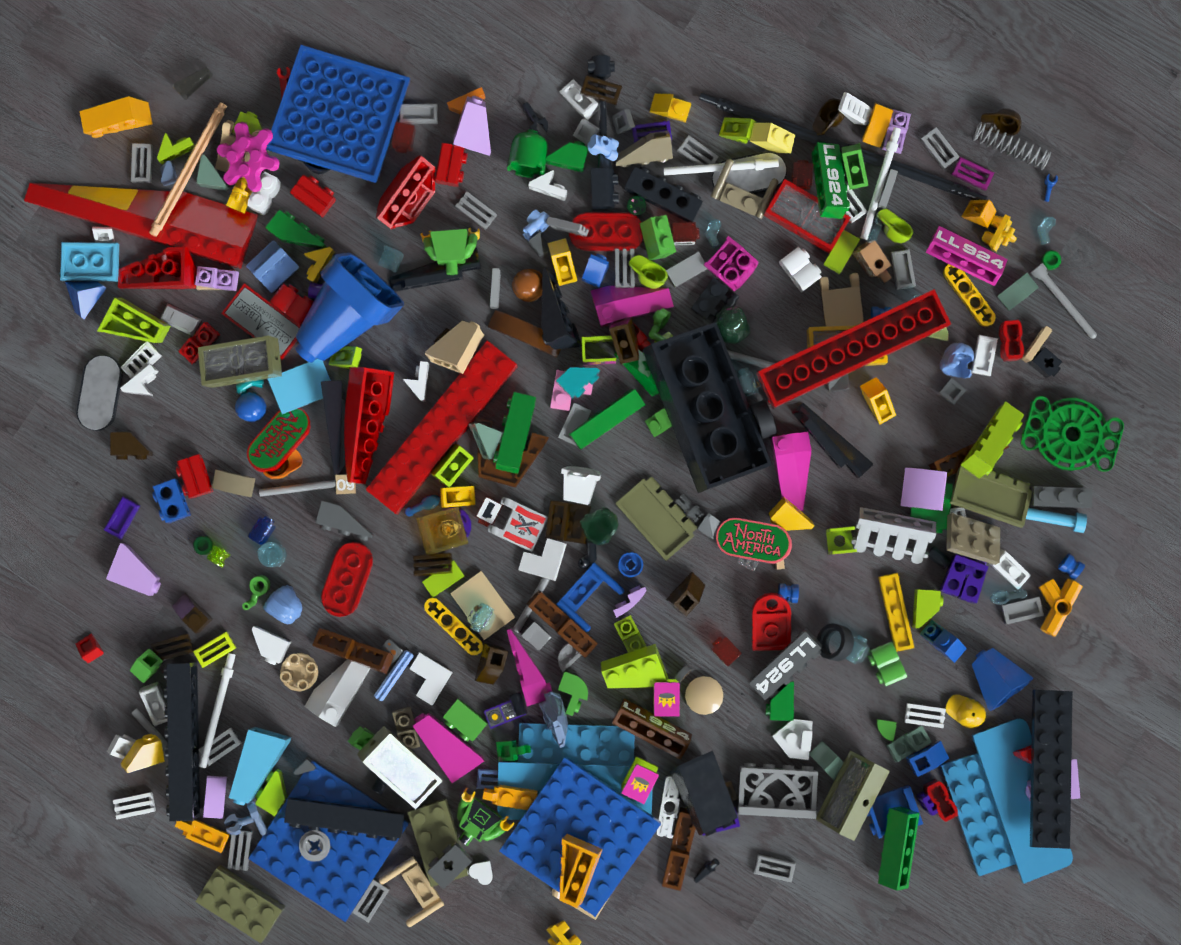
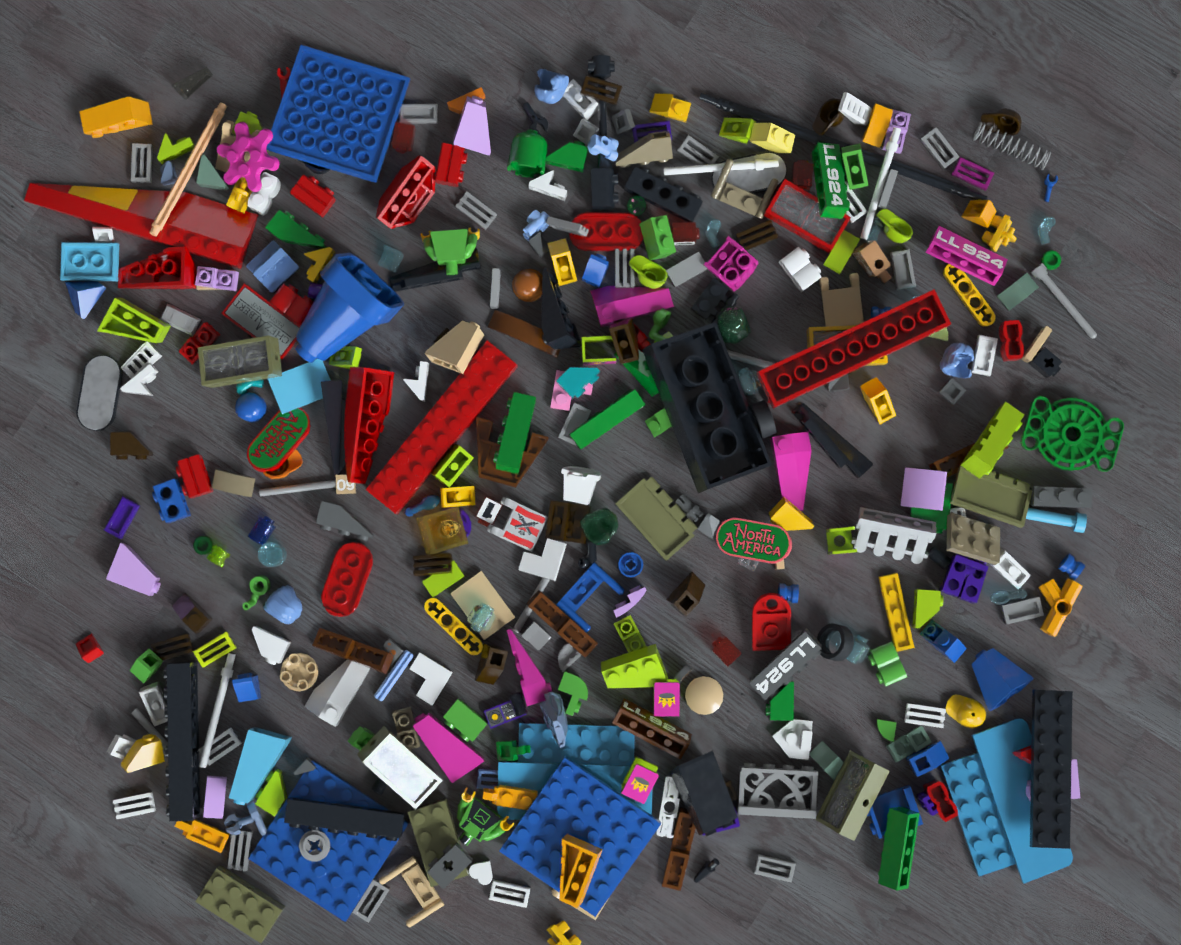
(247, 687): none -> slope
(486, 439): sand green slope -> none
(510, 893): none -> white tile
(551, 86): none -> medium blue hair
(771, 230): none -> dark brown tile

